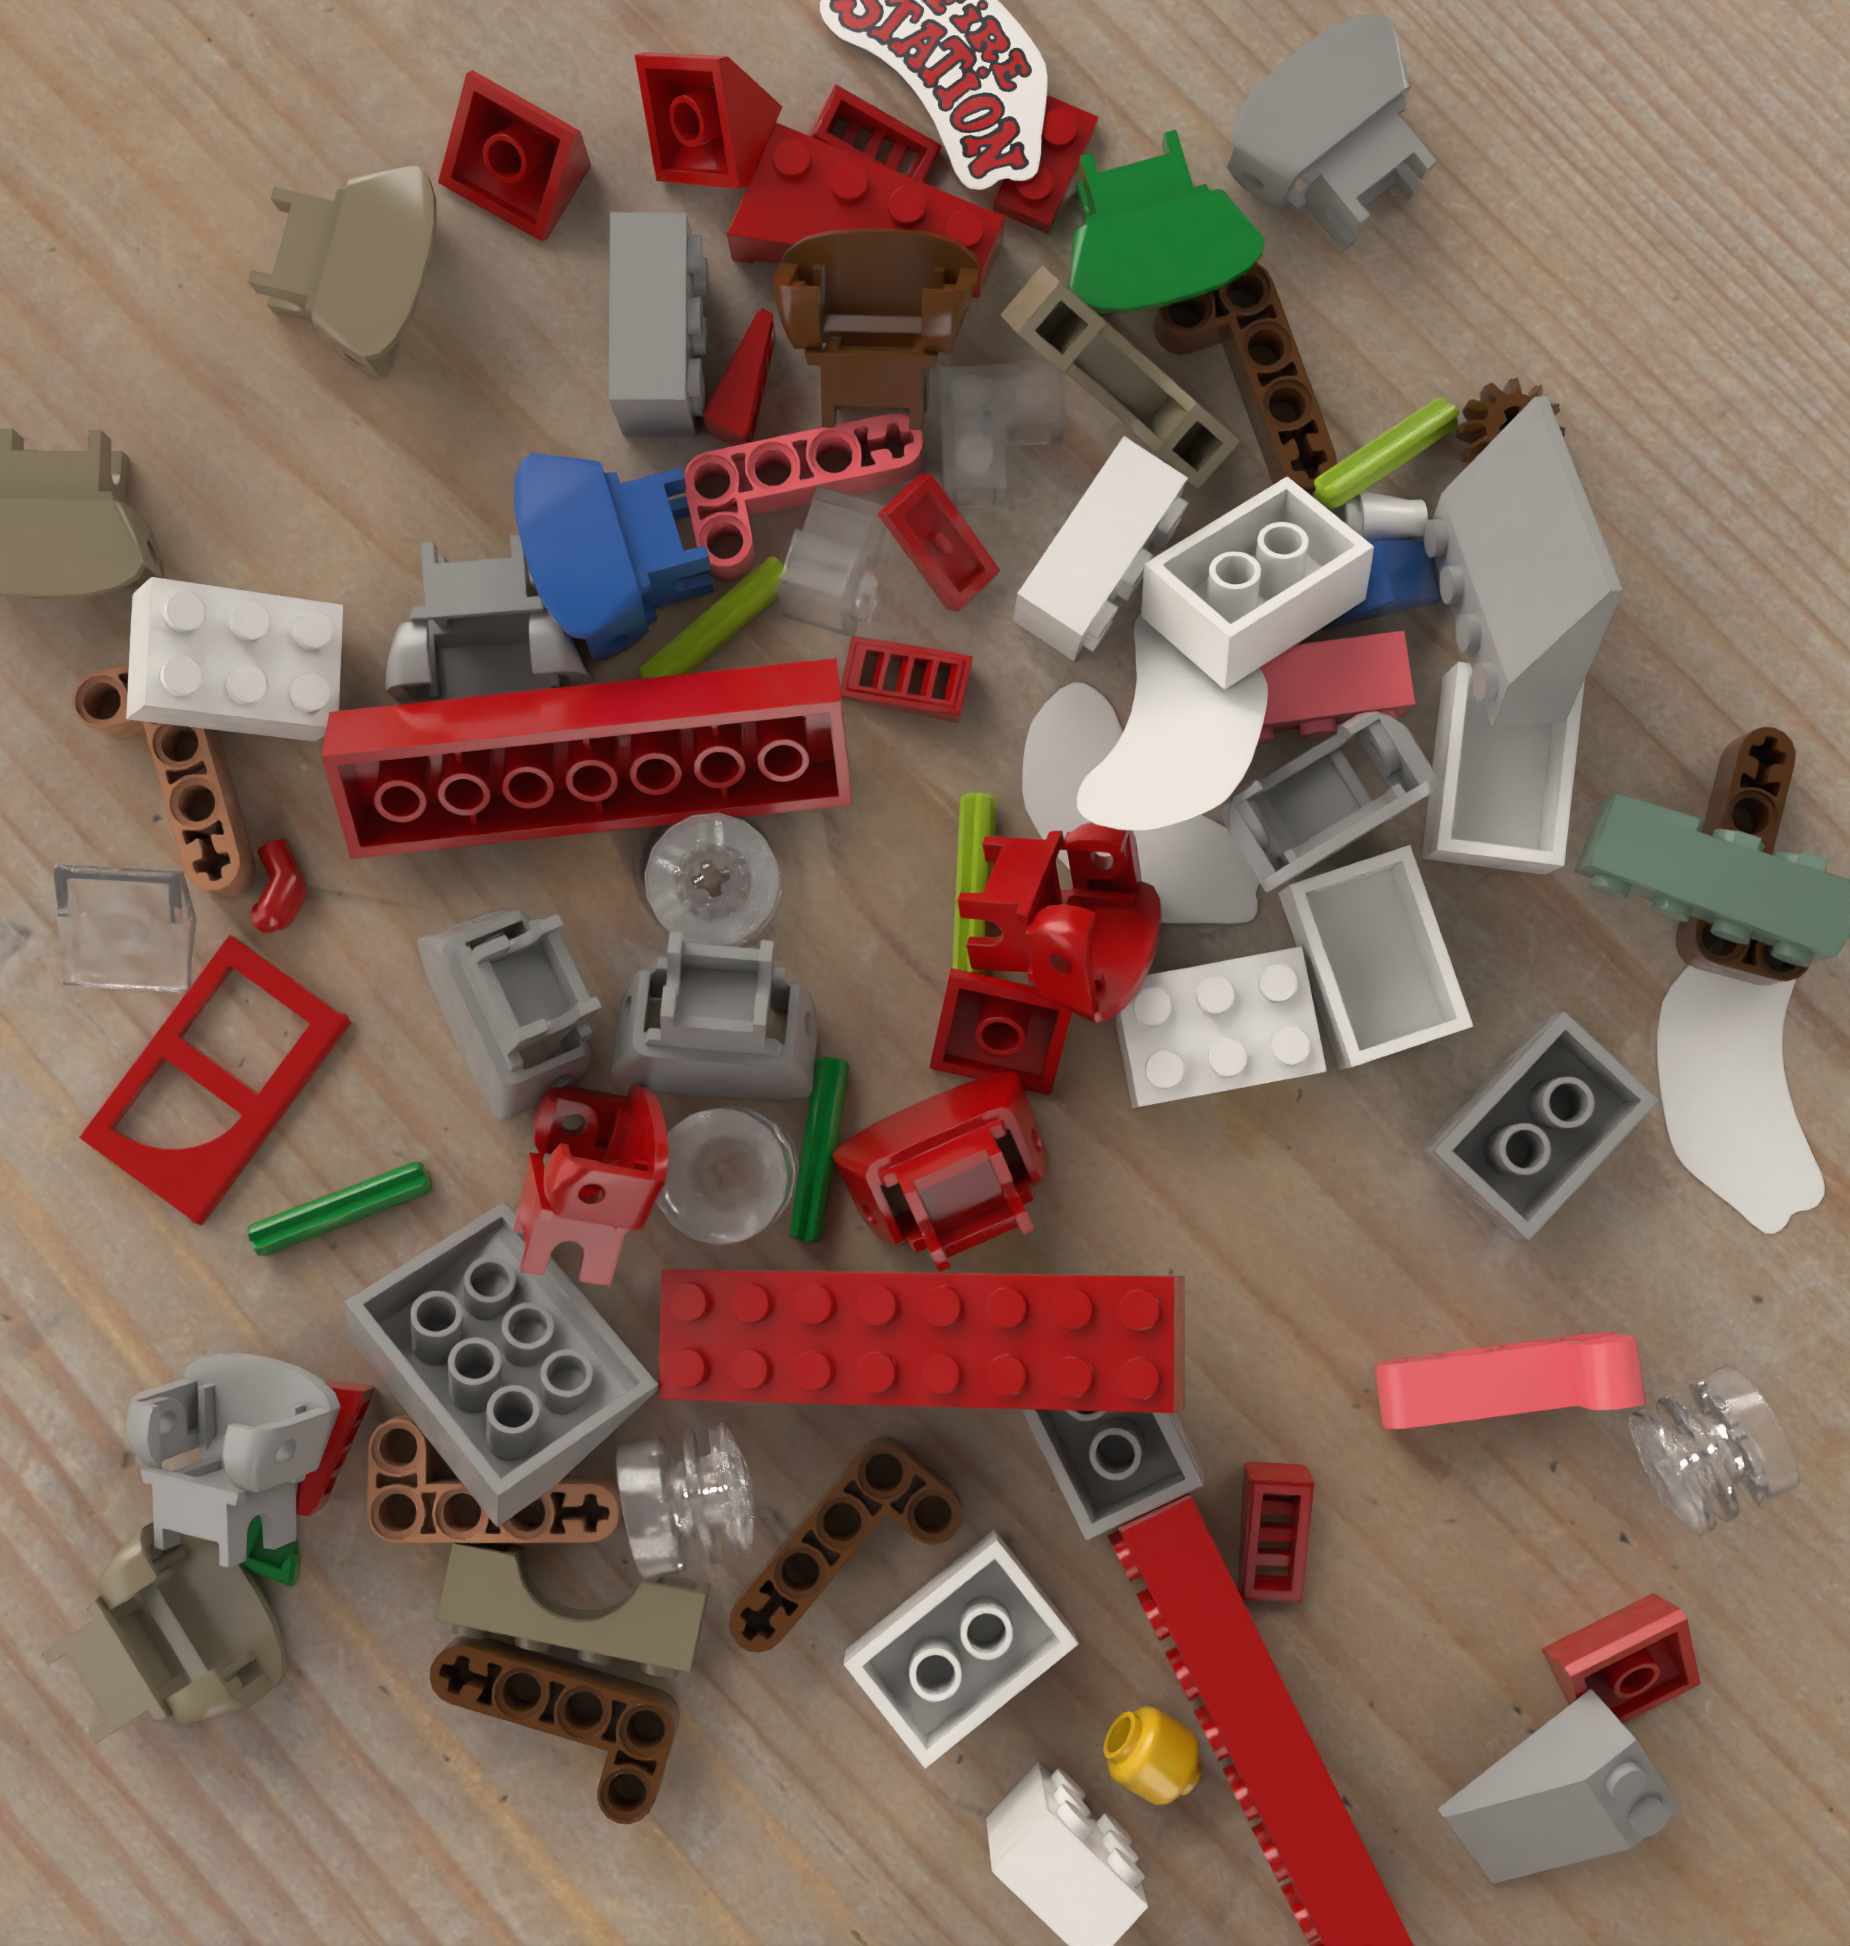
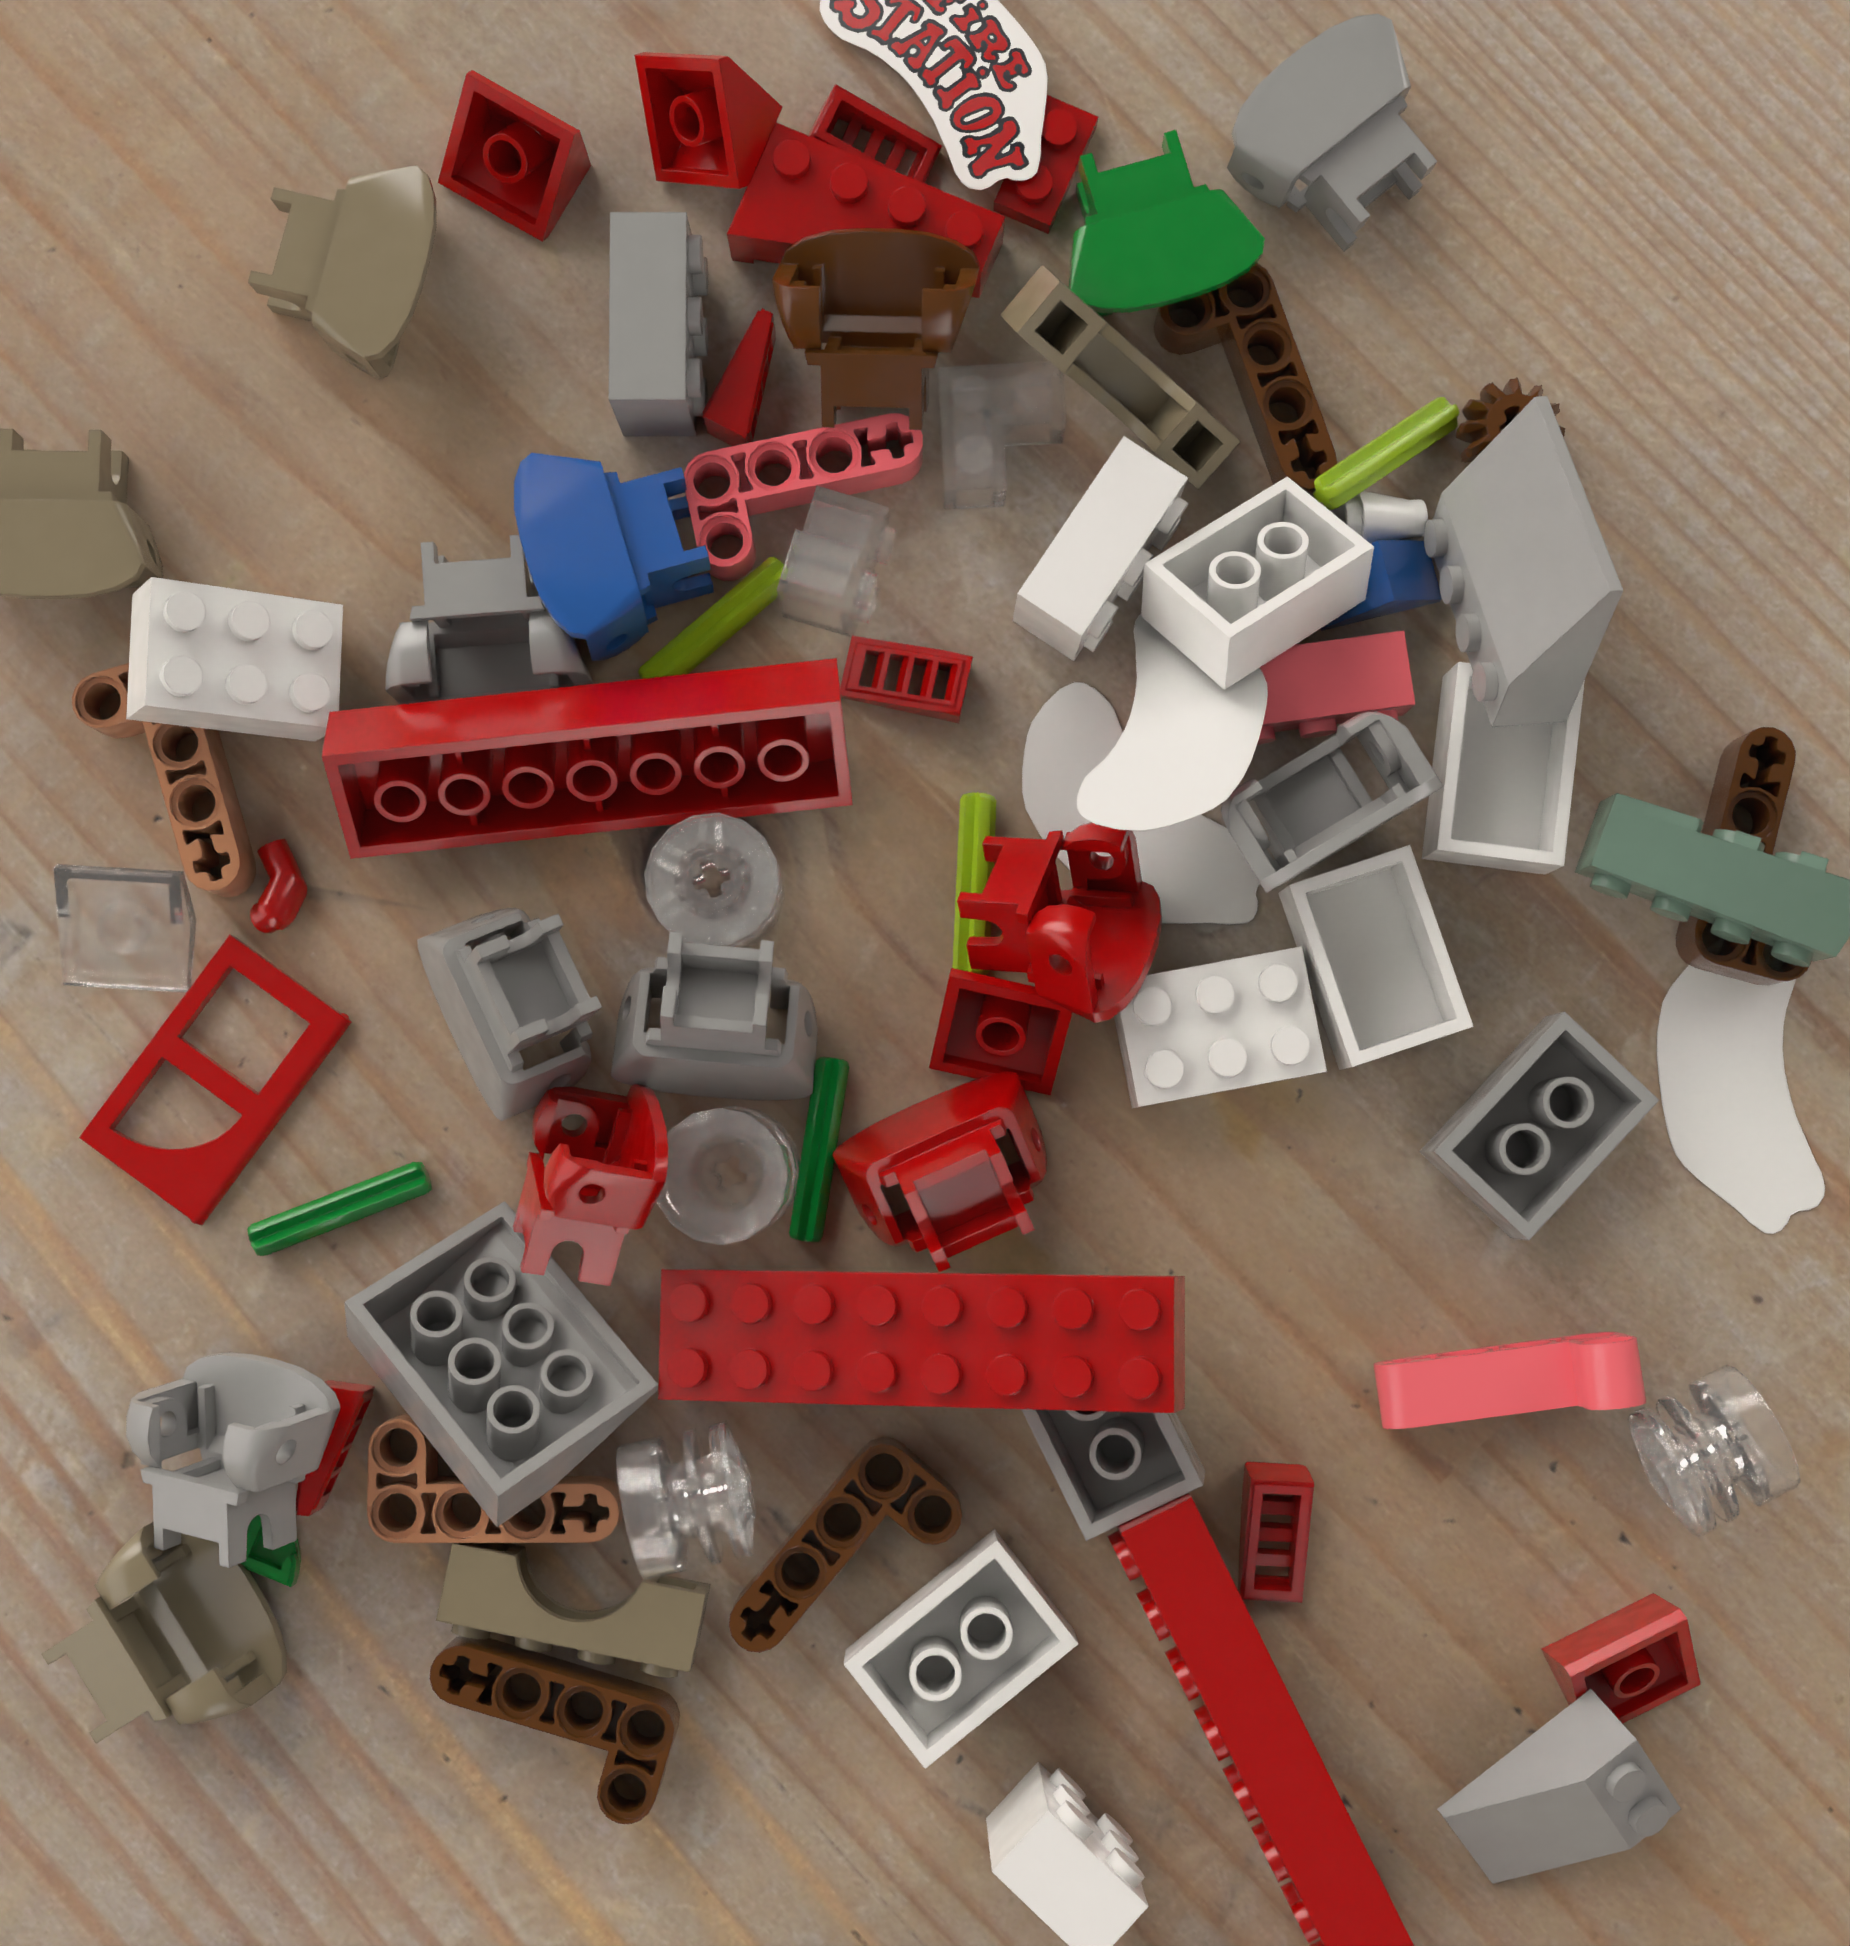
(939, 542): red plate -> none
(1153, 1755): yellow head -> none

